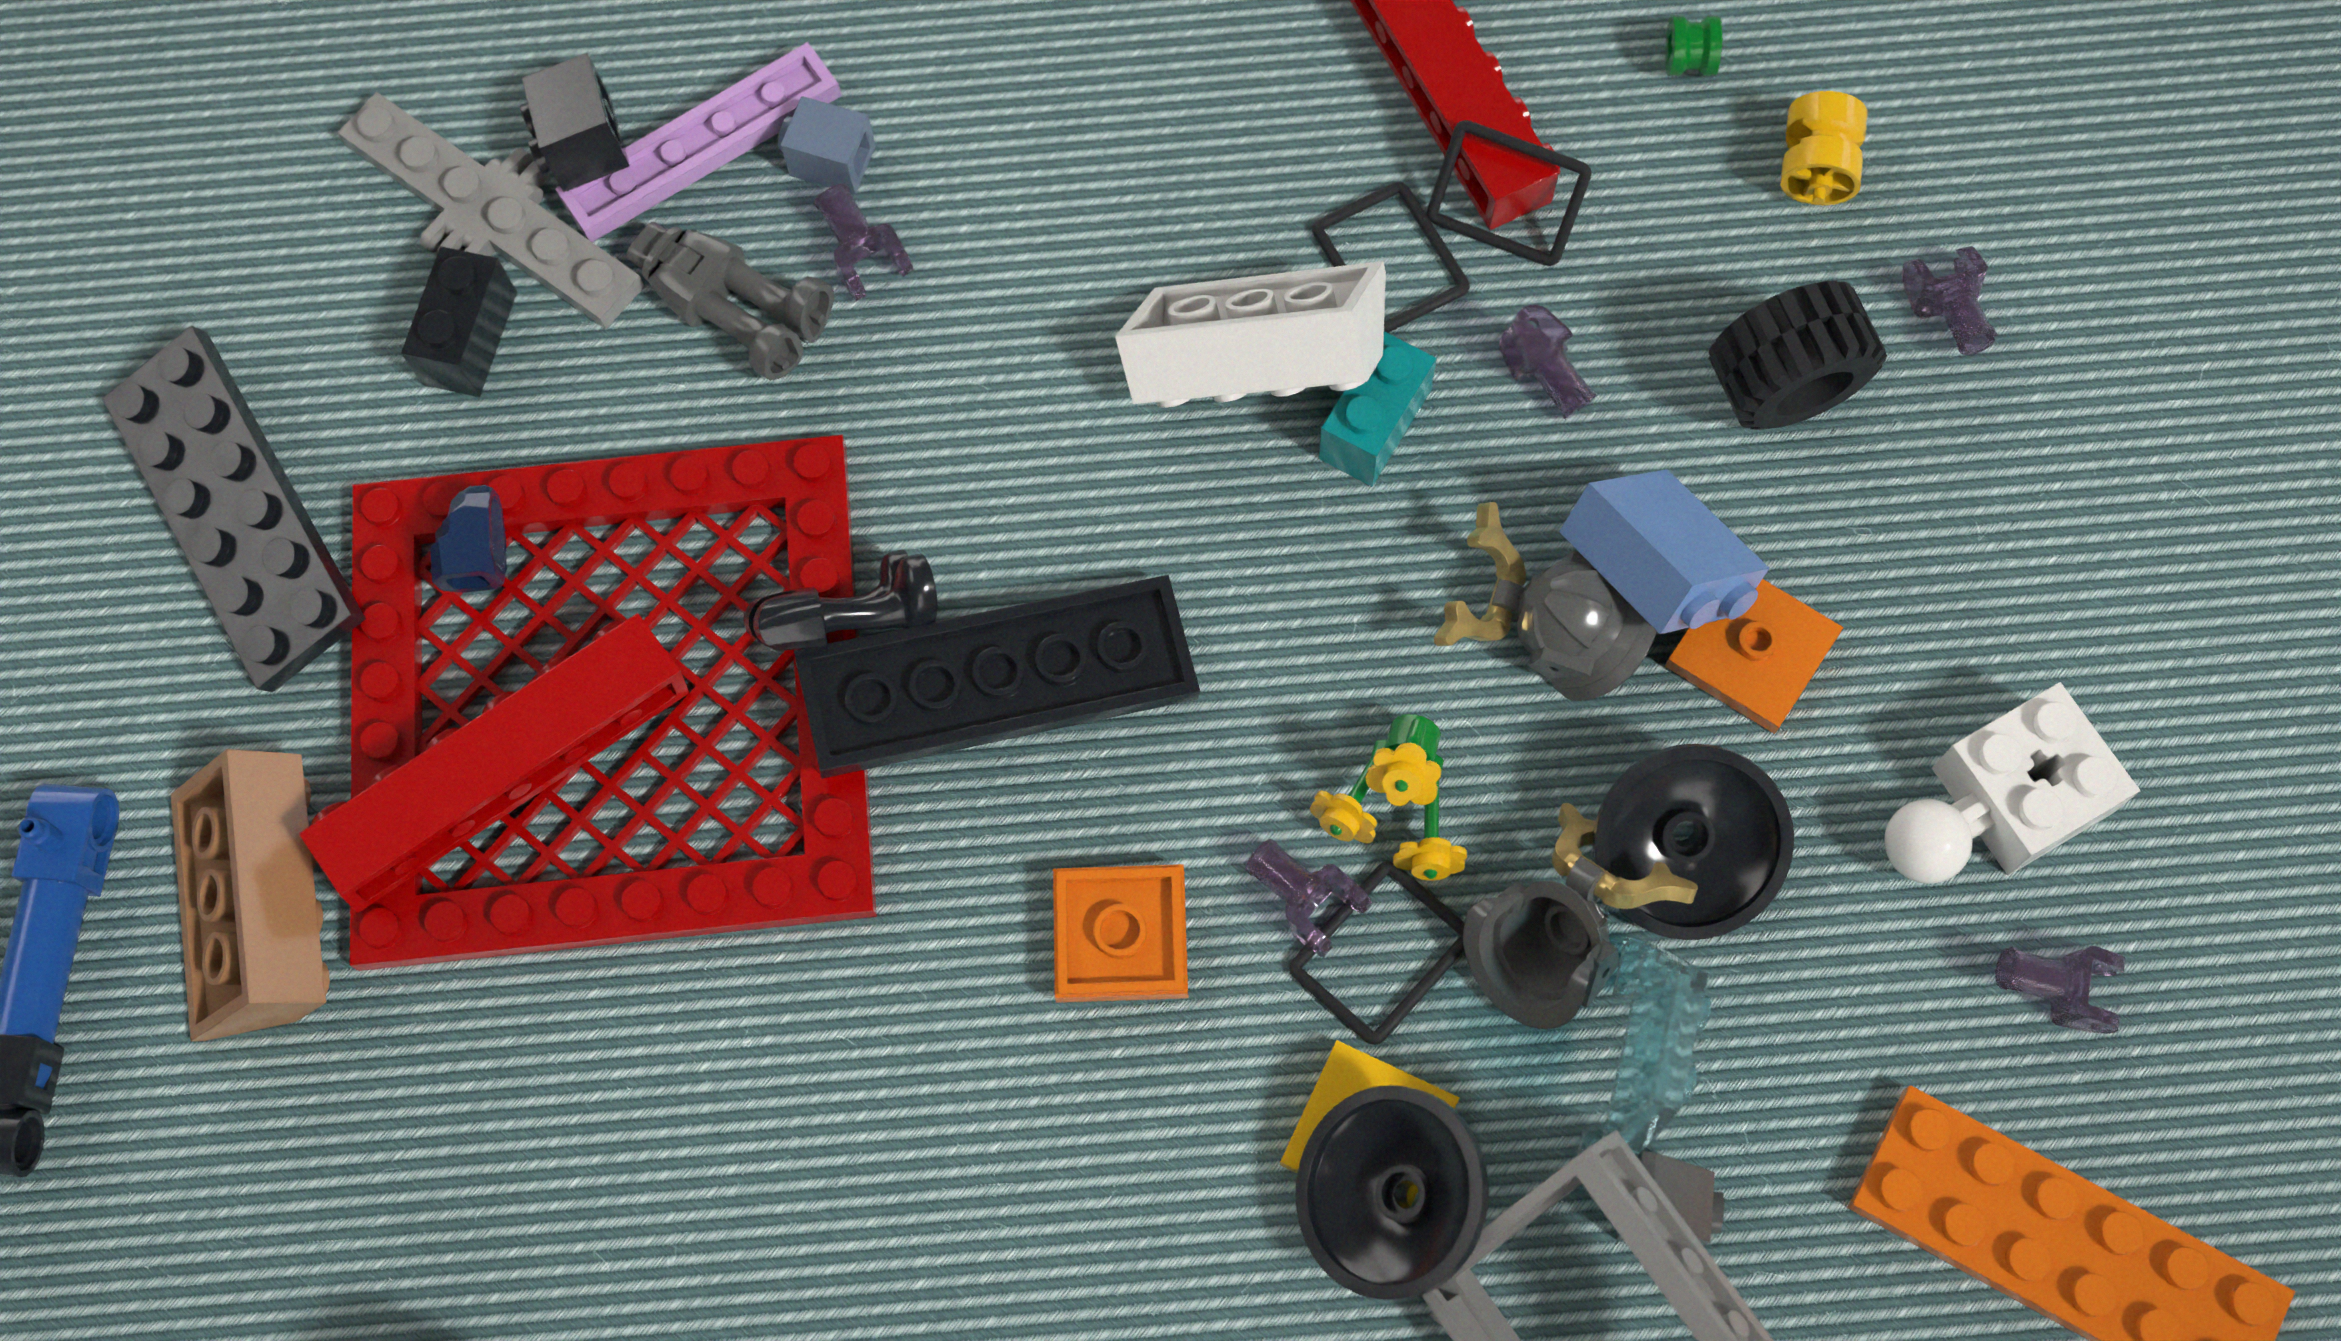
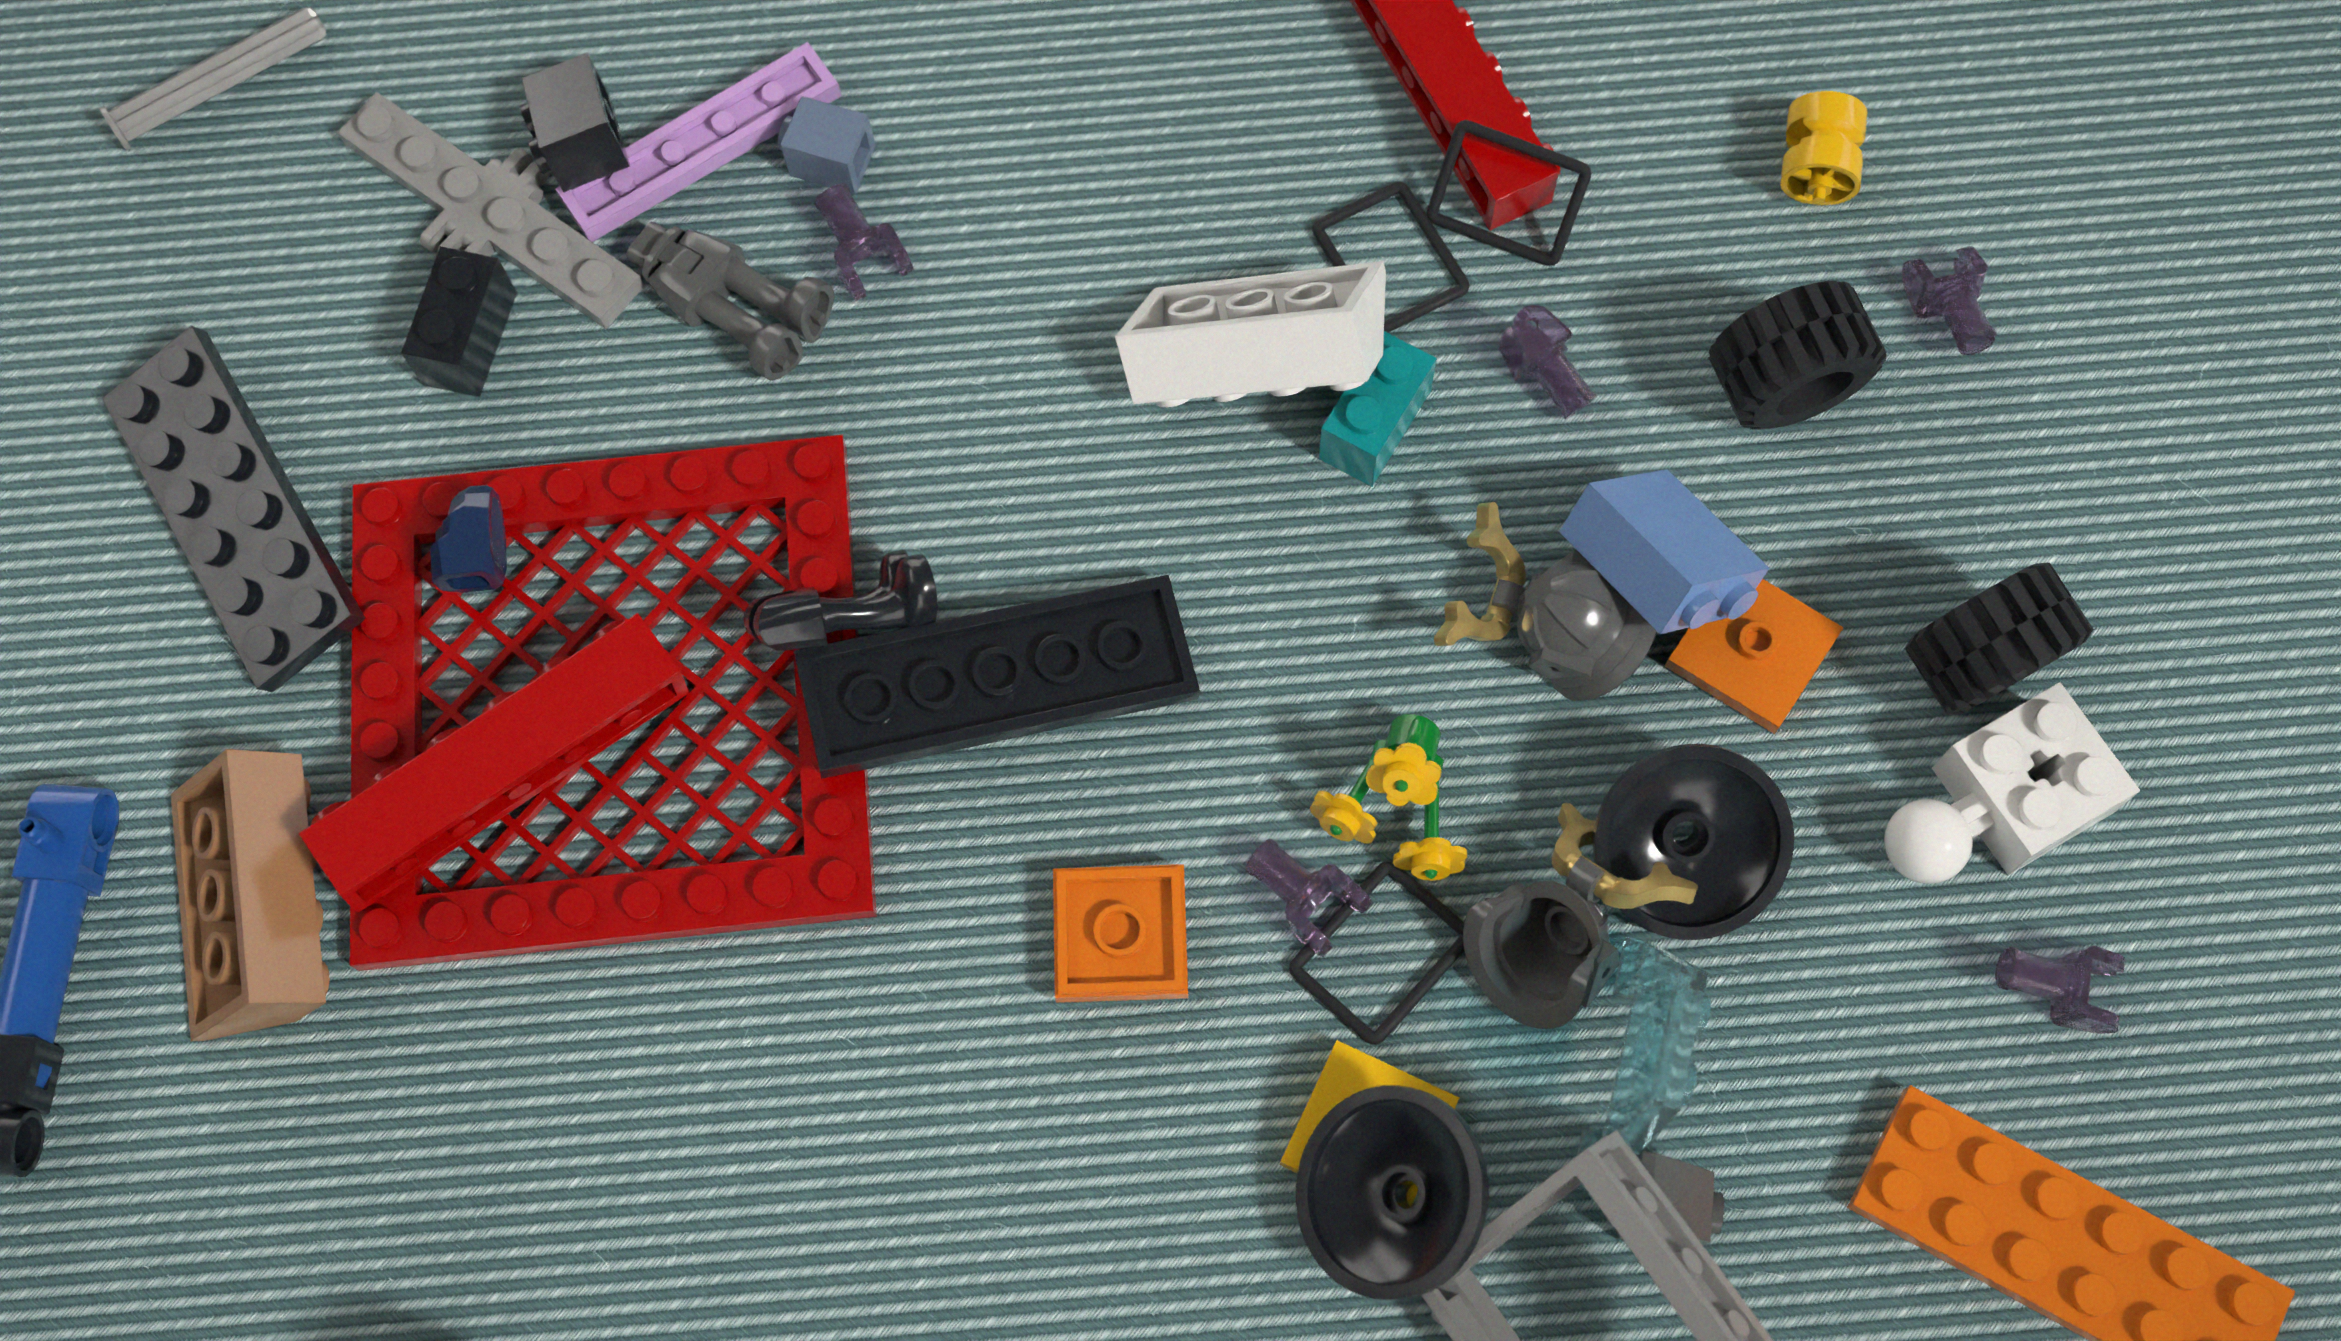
(214, 75): none -> light grey axle
(1693, 45): green wheel -> none
(1998, 638): none -> black tyre

